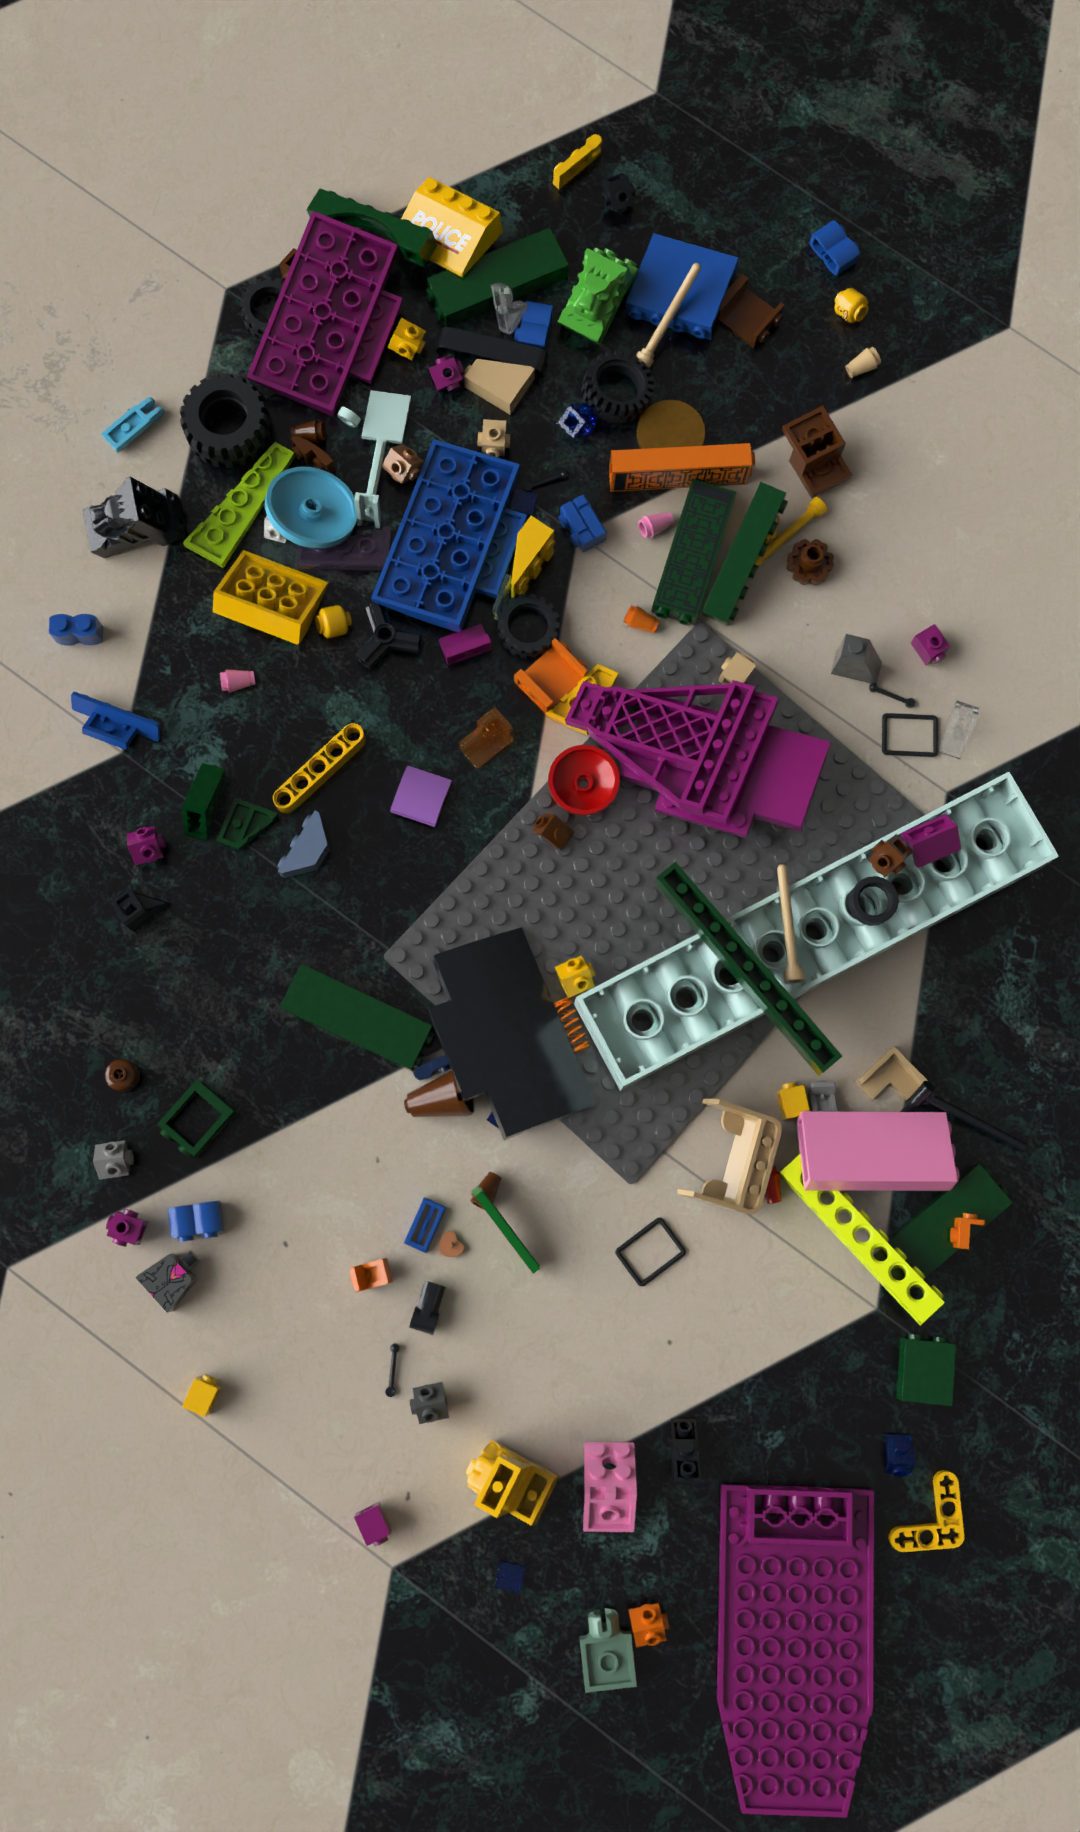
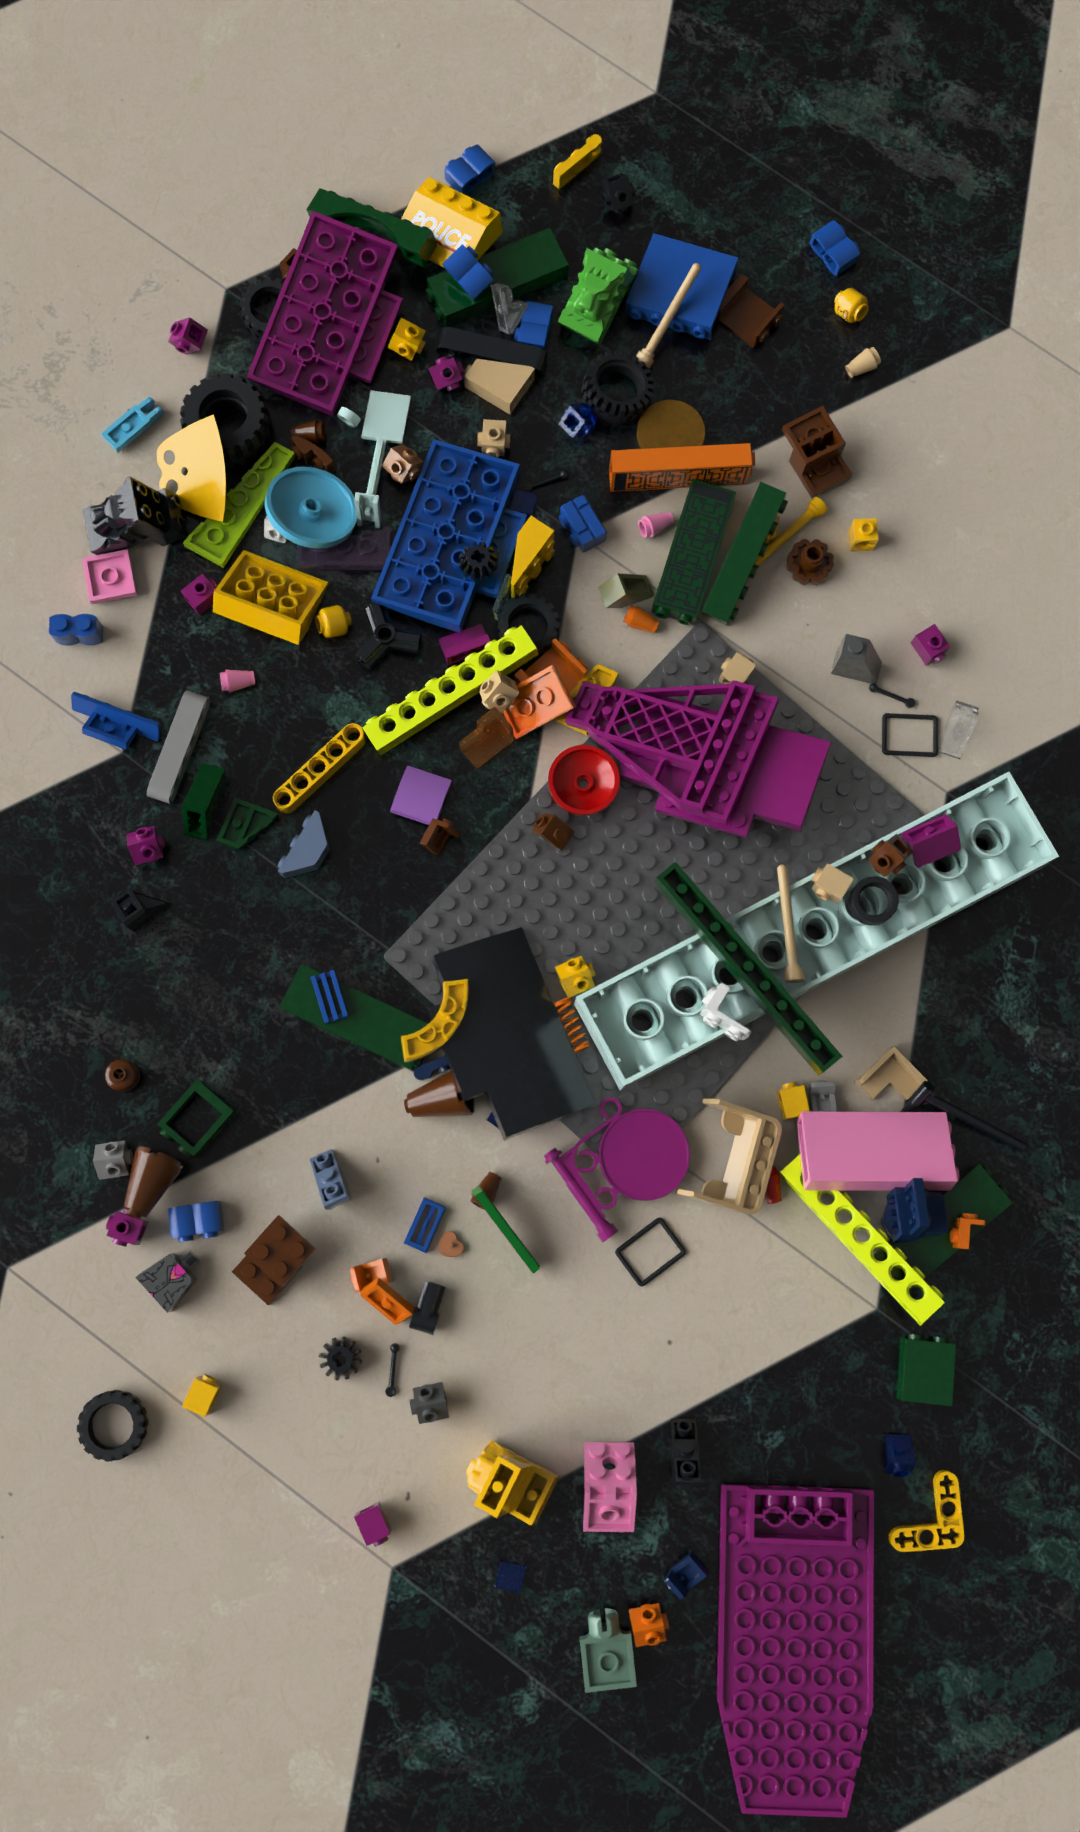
(87, 1435): none -> black tyre
(109, 576): none -> bright pink plate
(149, 1181): none -> reddish brown cone
(178, 747): none -> light grey beam
(187, 335): none -> magenta brick
(200, 593): none -> magenta brick
(201, 452): none -> yellow piece
(273, 1260): none -> reddish brown bracket
(323, 976): none -> blue tile
(330, 1180): none -> sand blue slope
(347, 1353): none -> black gear
(387, 1301): none -> orange plate
(438, 834): none -> reddish brown bracket
(442, 1026): none -> yellow tile
(446, 702): none -> neon yellow brick
(468, 271): none -> blue brick
(469, 170): none -> blue brick
(487, 559): none -> black gear
(498, 691): none -> tan brick
(539, 702): none -> orange tile
(625, 590): none -> olive slope
(639, 1155): none -> magenta piece
(685, 1575): none -> dark blue bracket
(716, 1018): none -> white bracket
(830, 883): none -> tan brick
(863, 534): none -> yellow brick
(914, 1213): none -> dark blue piece

